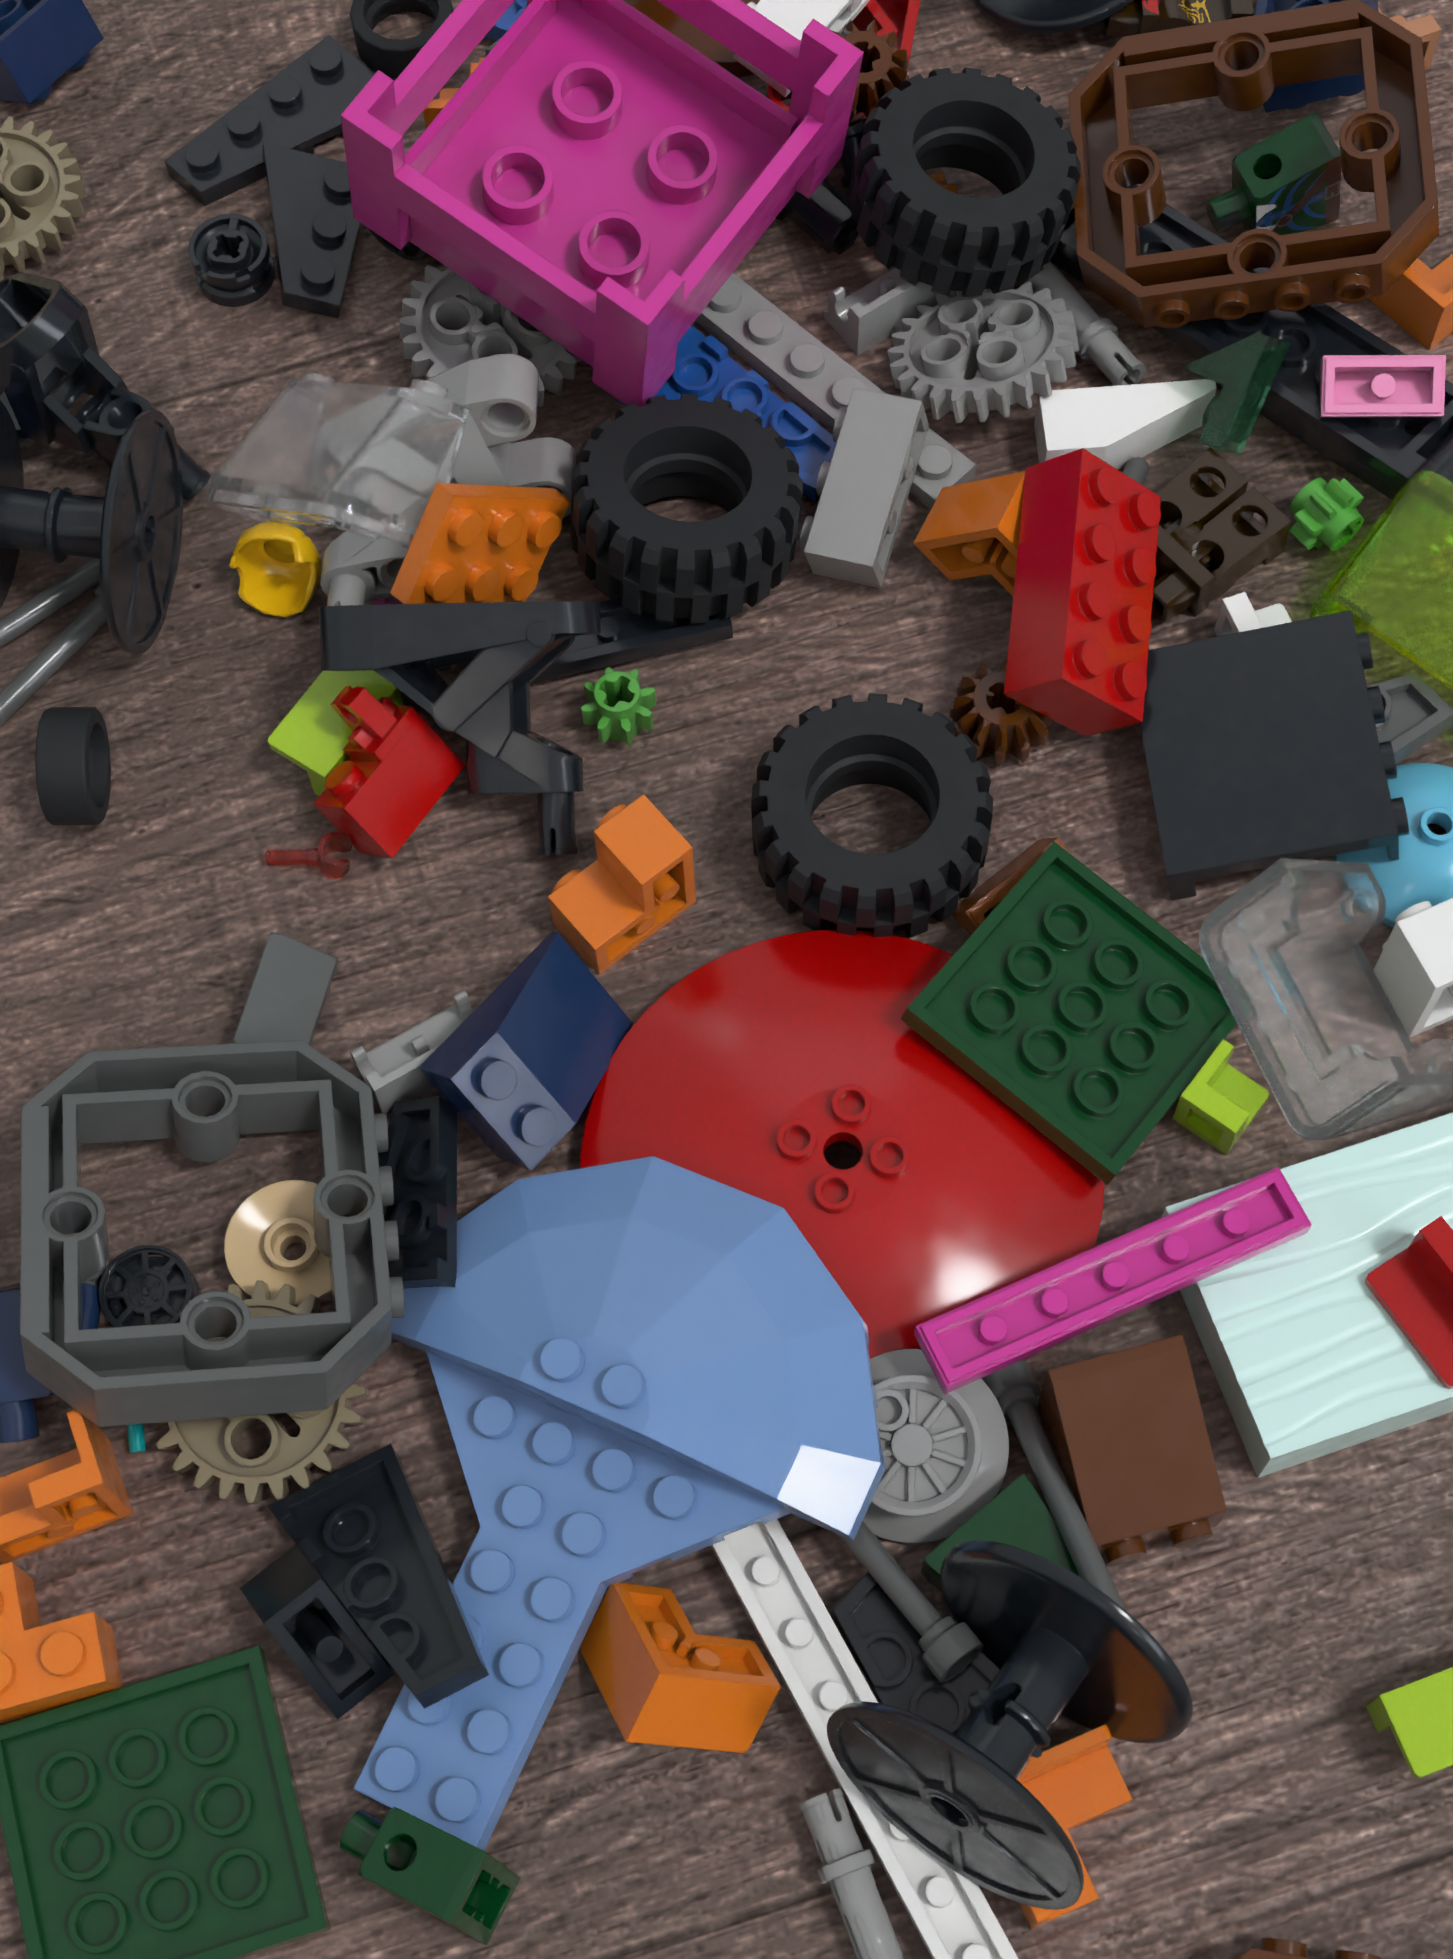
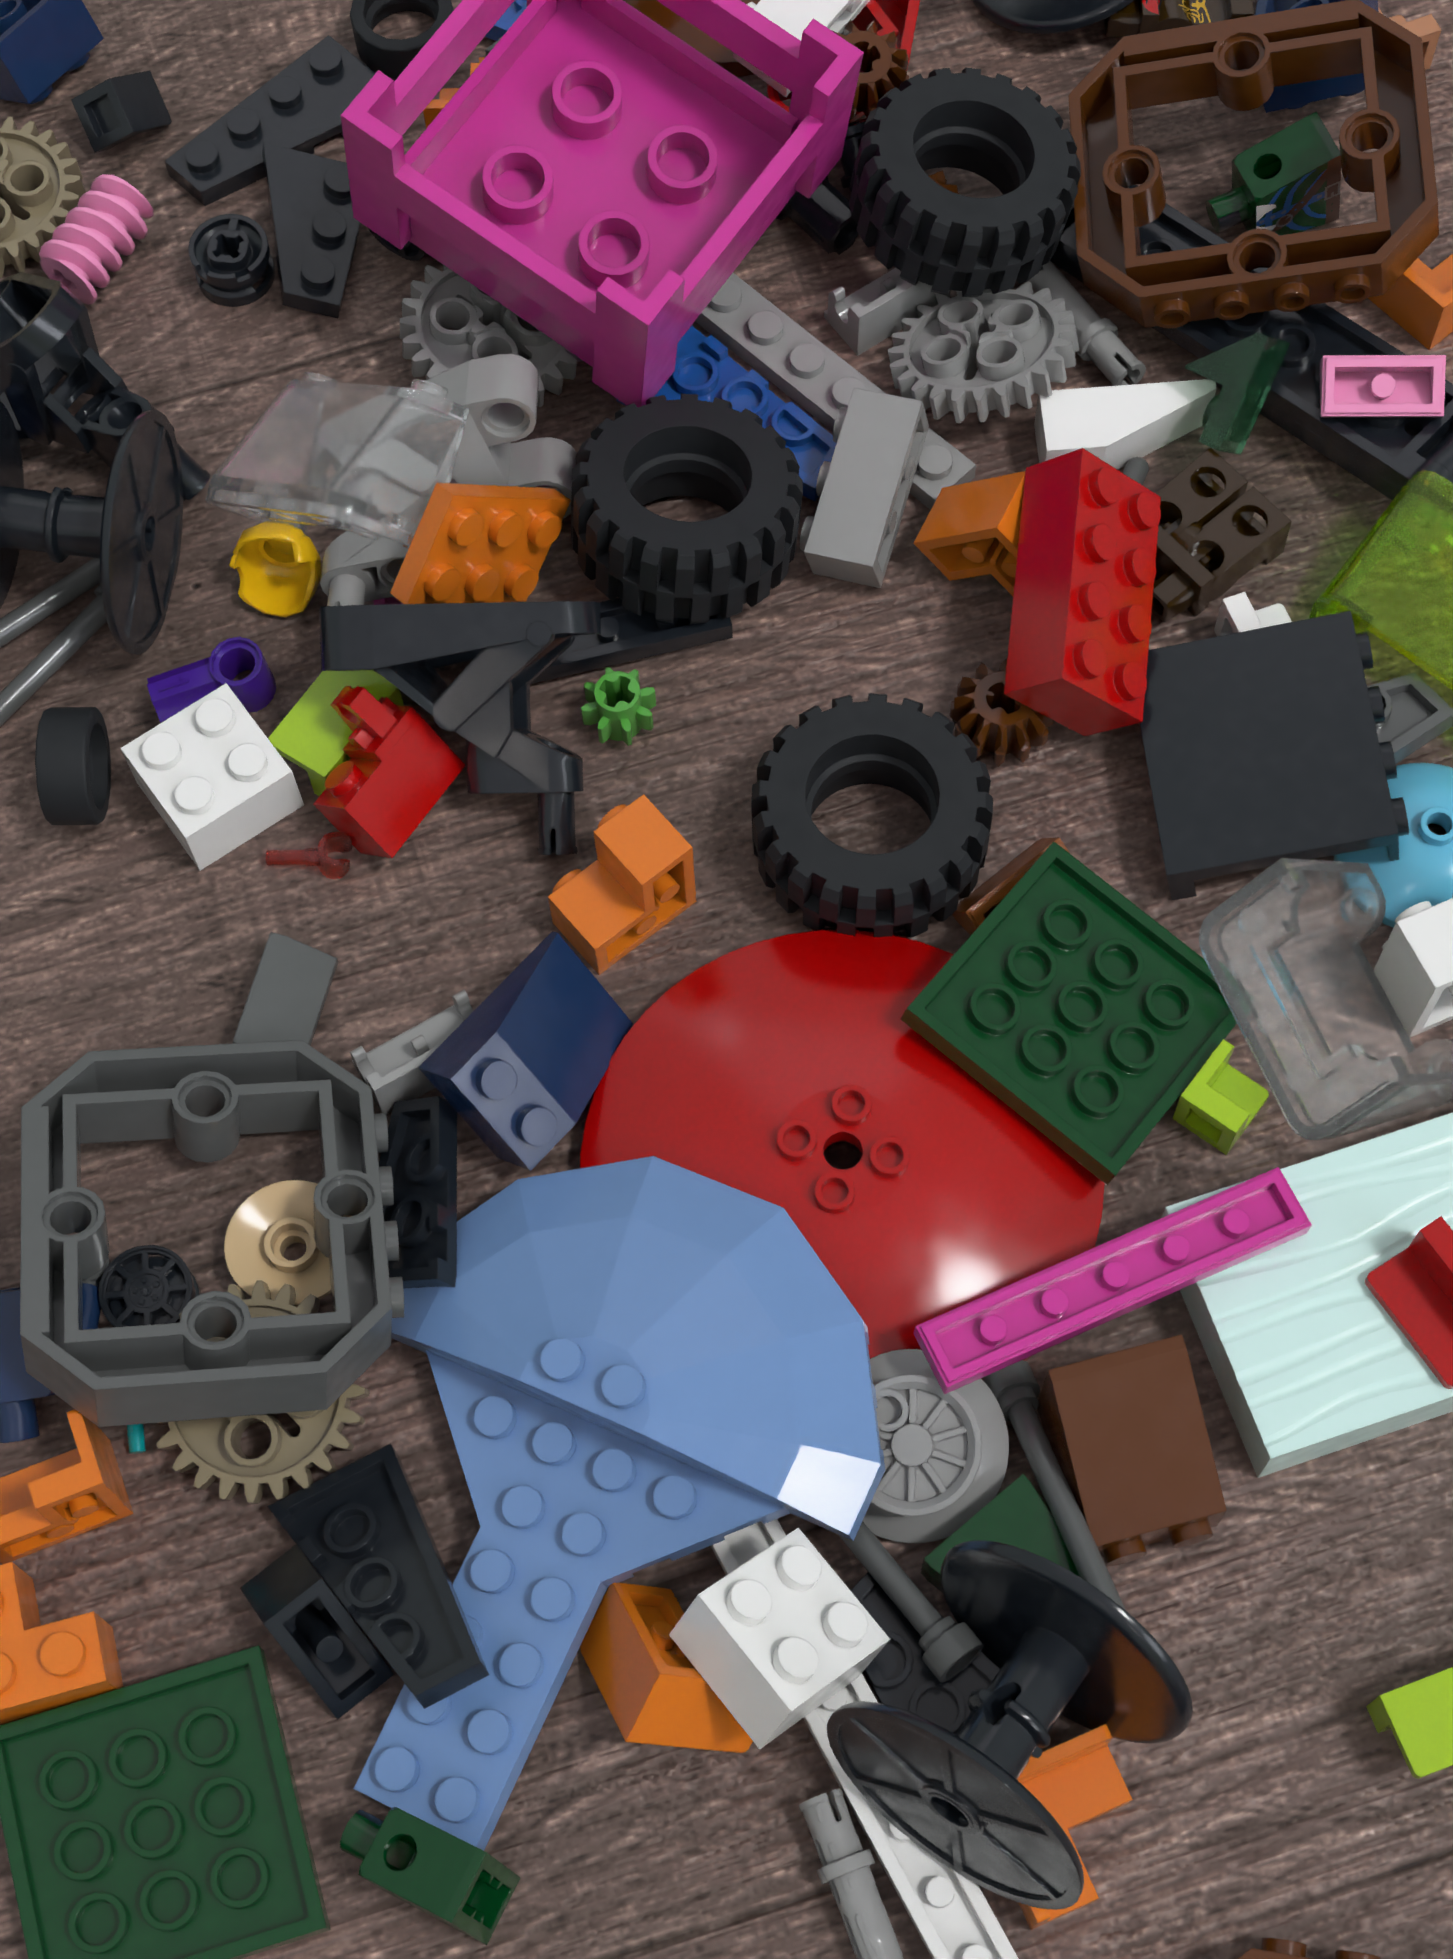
(96, 236): none -> bright pink piece
(121, 109): none -> black panel
(187, 684): none -> dark purple piece
(213, 776): none -> white brick
(778, 1637): none -> white brick
(1326, 514): bright green gear -> none

